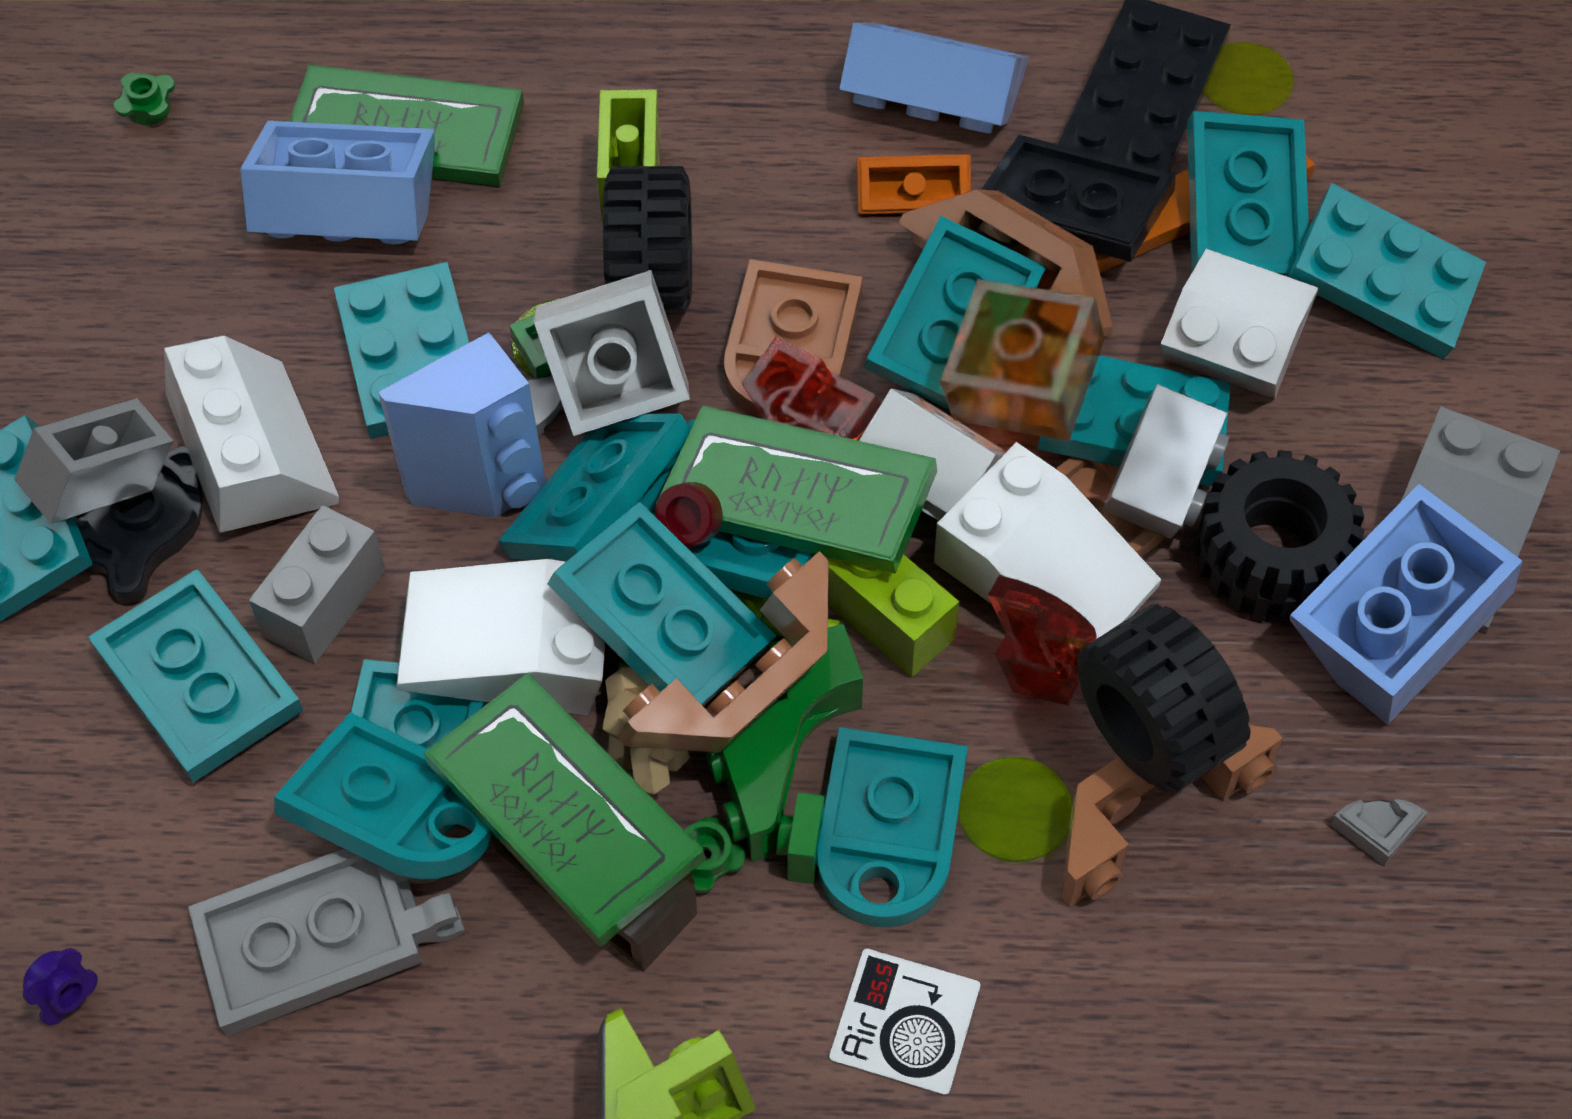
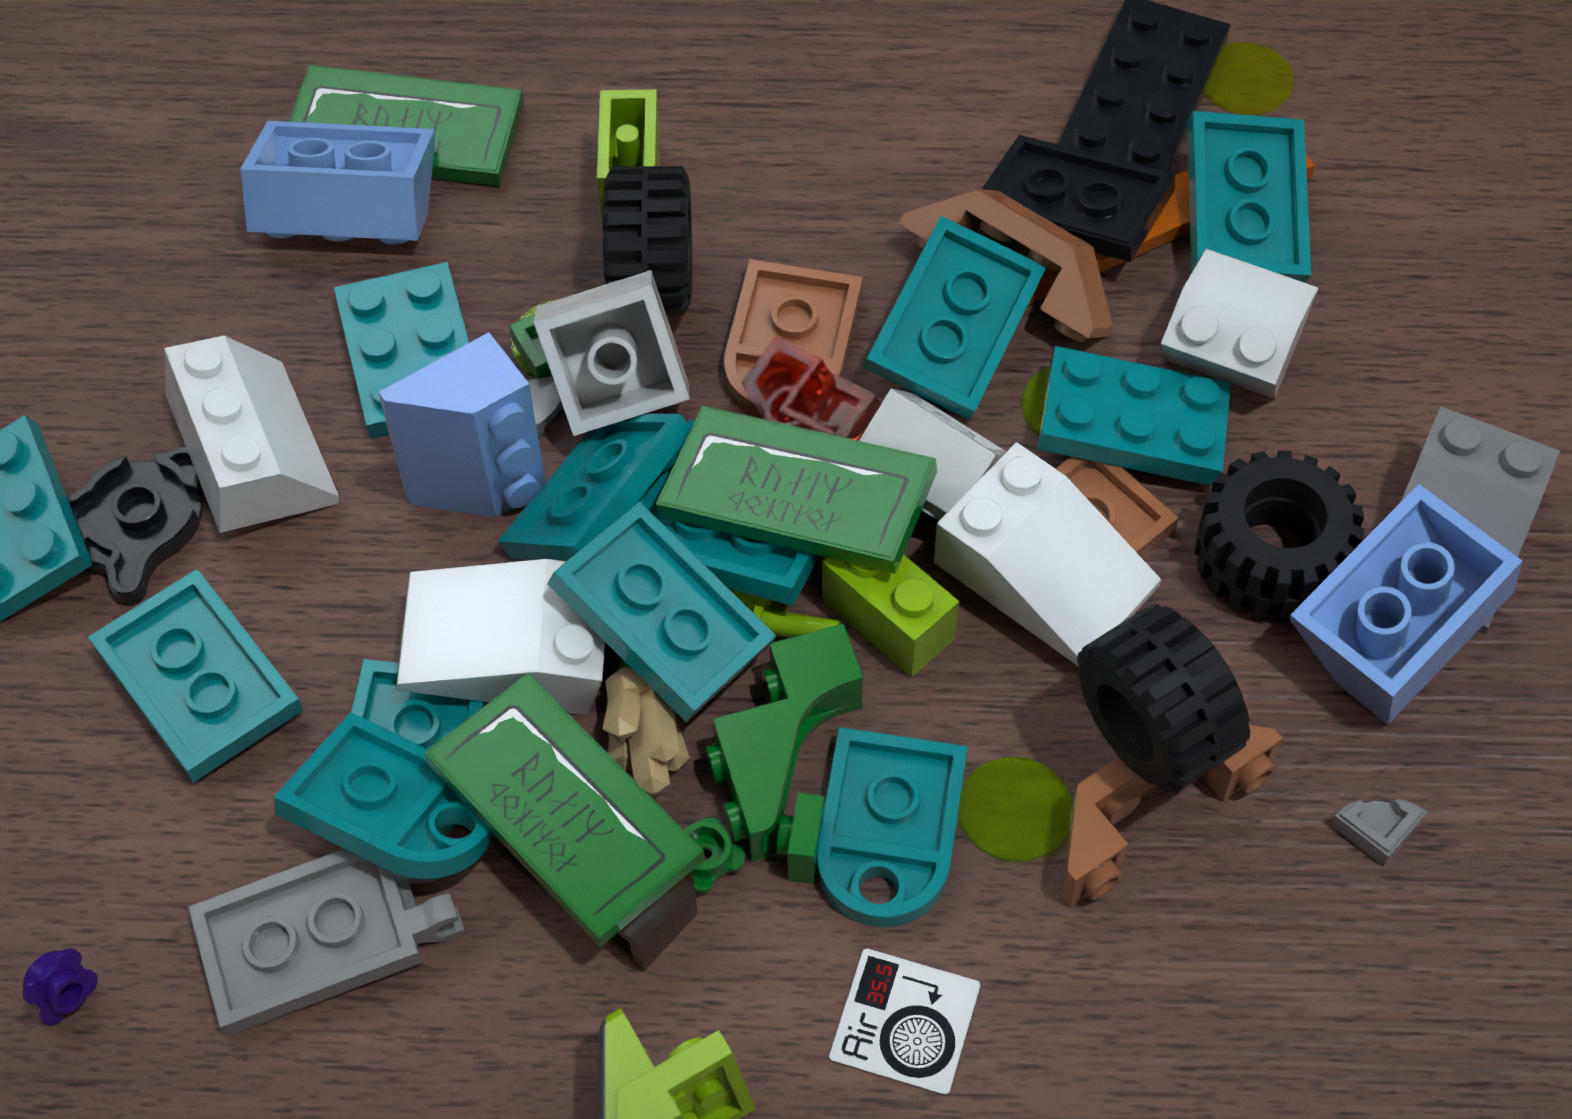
(93, 460): light grey brick -> none
(145, 97): green plate -> none
(318, 584): light grey brick -> none
(678, 719): nougat slope -> none
(690, 512): dark red tile -> none
(909, 182): orange slope -> none
(932, 75): light blue slope -> none
(1023, 359): clear orange brick -> none
(1039, 640): clear red slope -> none
(1166, 463): brick -> none
(1388, 271): teal plate -> none

